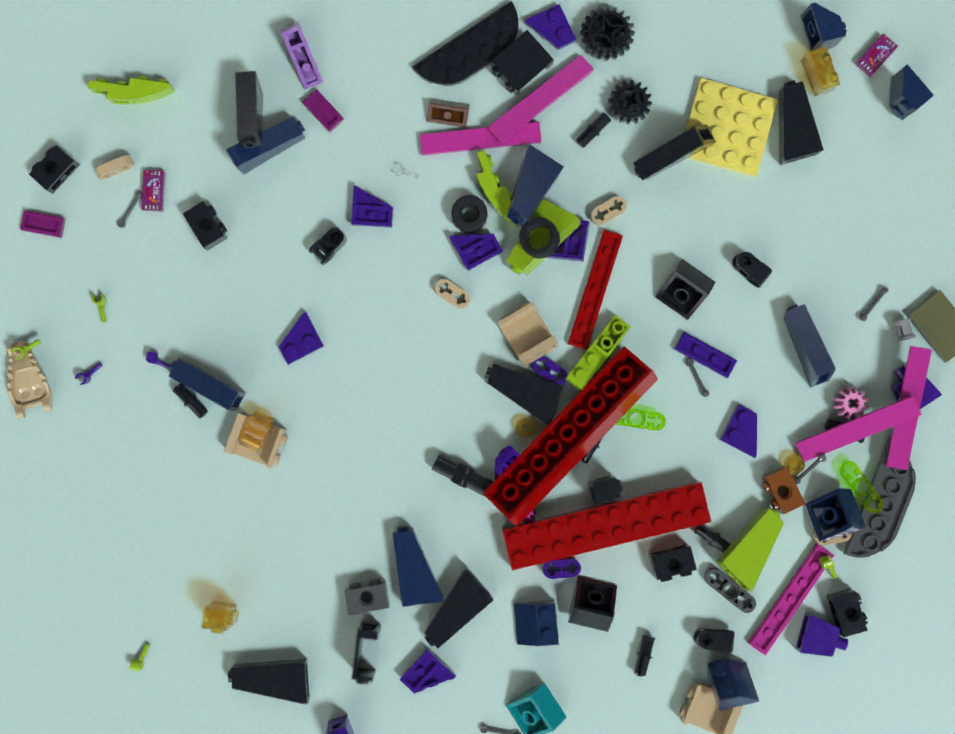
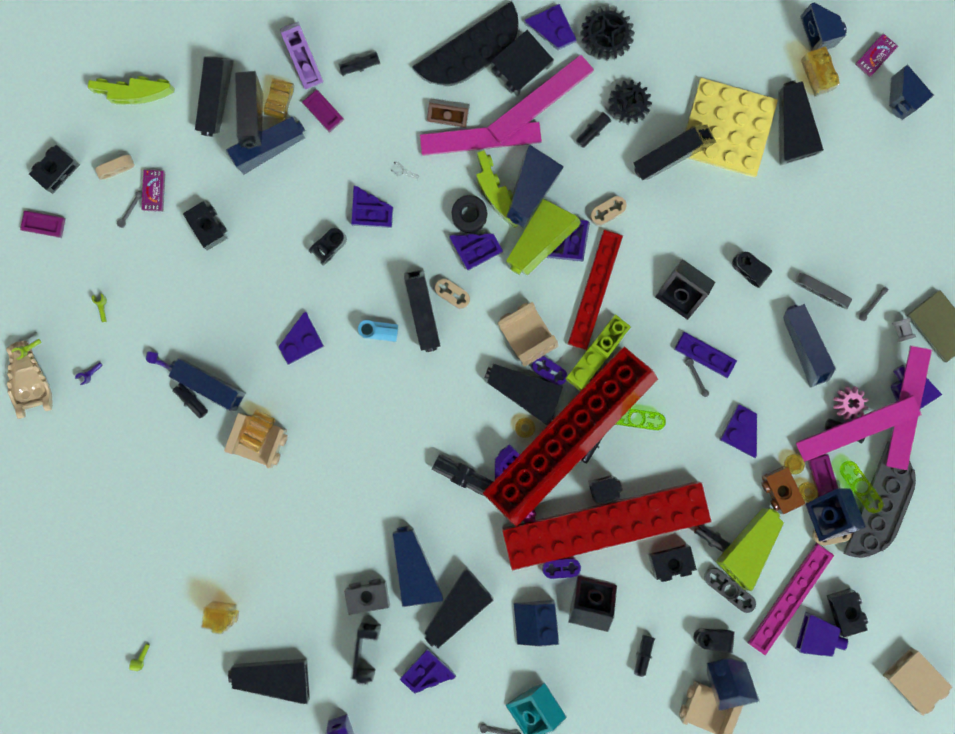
(213, 94): none -> black slope
(279, 99): none -> clear yellow axle
(359, 63): none -> black pin
(381, 331): none -> medium azure piece
(422, 310): none -> black slope
(532, 224): black tyre -> none
(813, 491): none -> clear yellow plate
(821, 458): dark grey hinge -> none
(823, 291): none -> dark grey beam
(823, 474): none -> magenta tile
(825, 563): lime hand -> none
(918, 681): none -> tan panel

